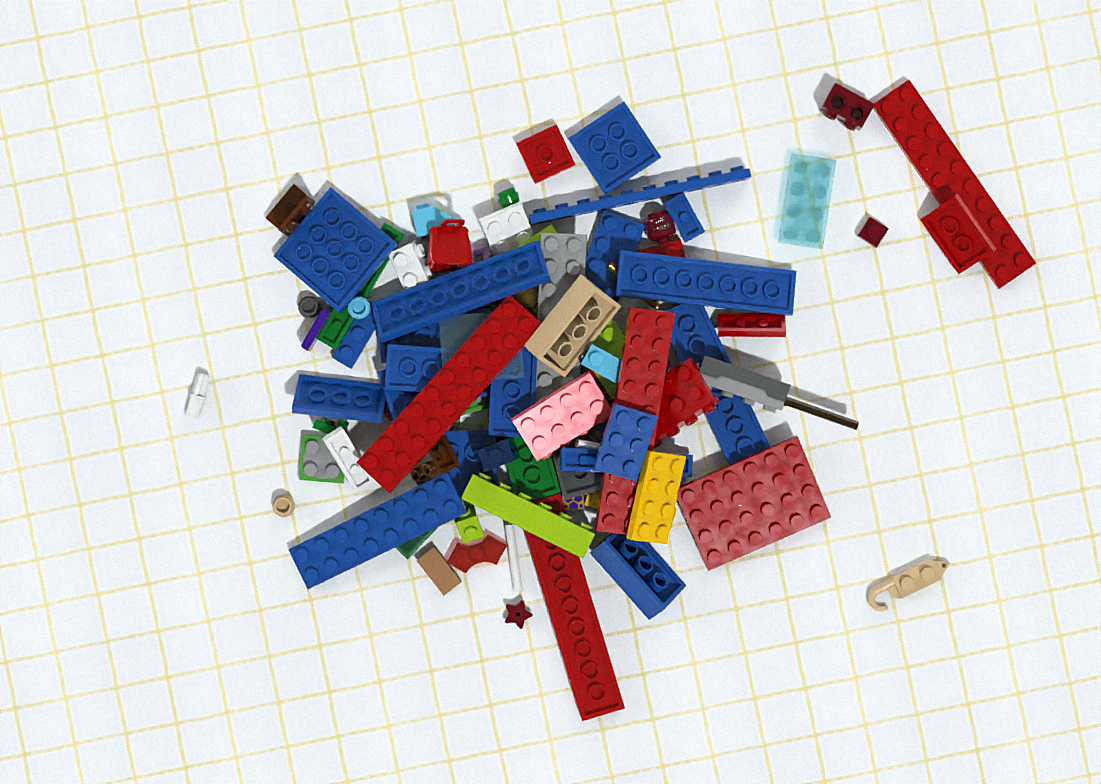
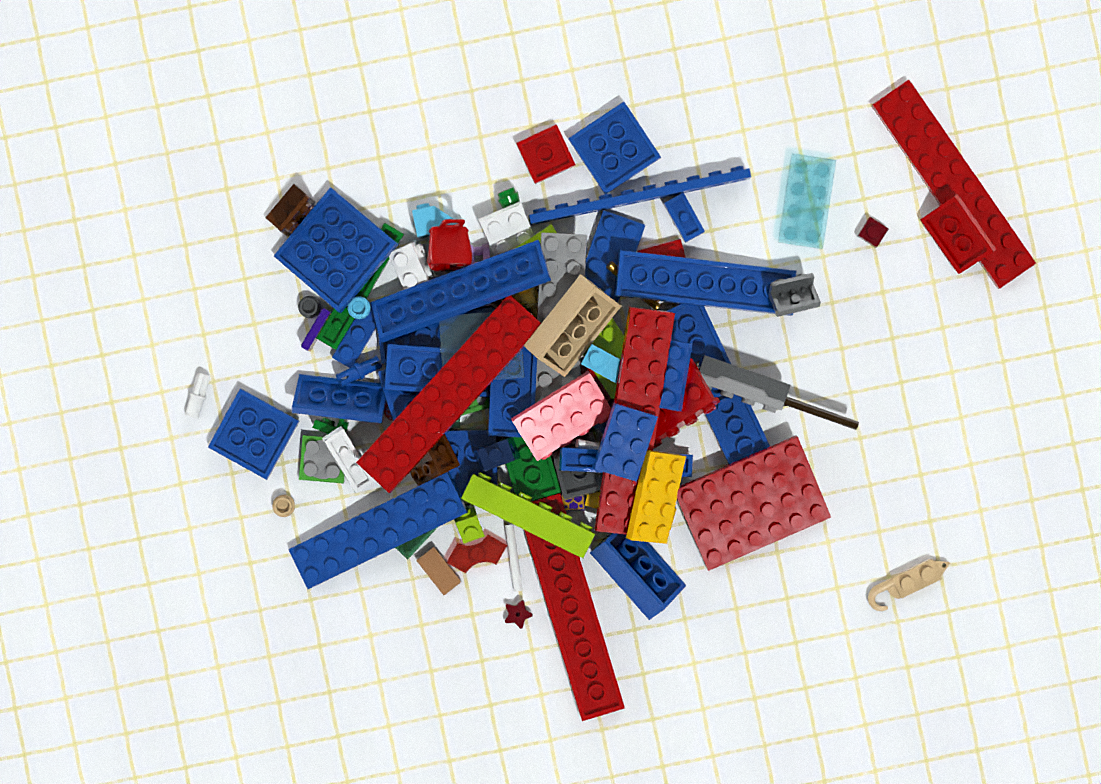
(253, 434): none -> blue plate
(358, 371): none -> blue pin
(660, 227): dark red head -> none
(676, 375): none -> blue plate
(751, 325): red plate -> none
(793, 294): none -> dark grey bracket
(849, 101): dark red brick -> none

